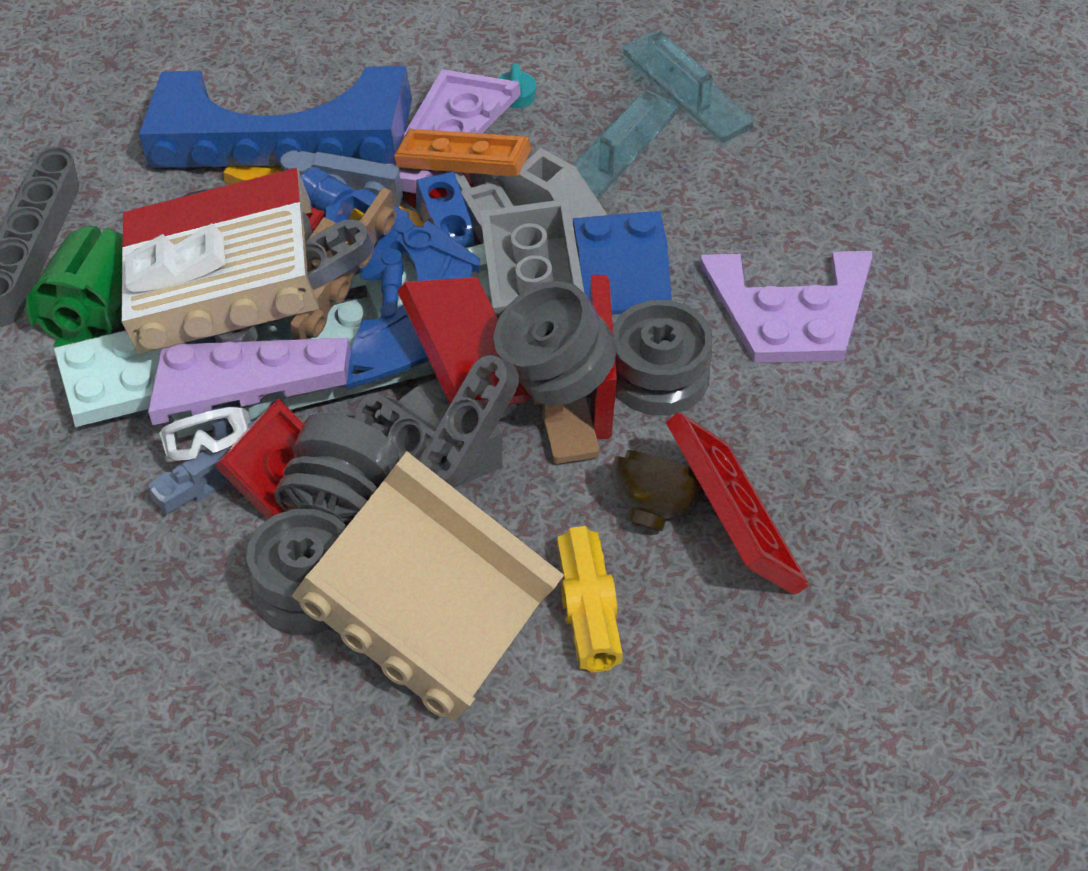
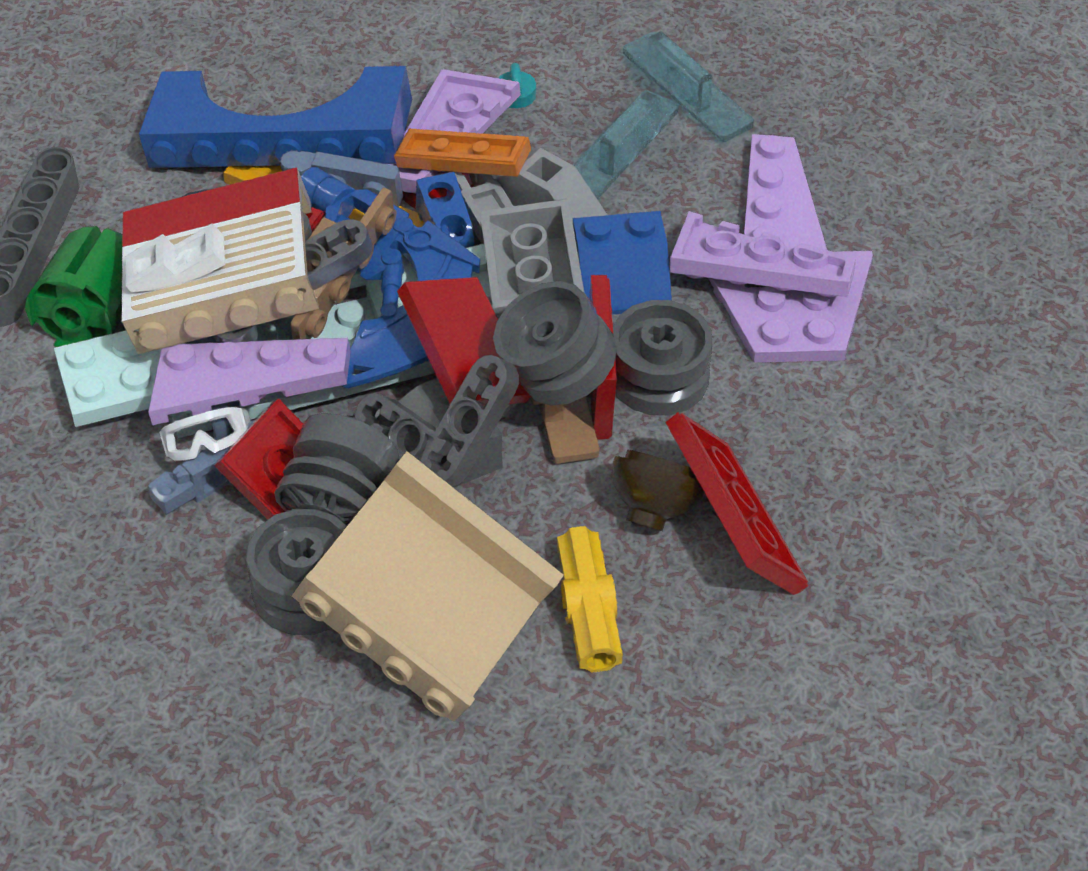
(765, 260): none -> lavender wing
(780, 194): none -> lavender wing

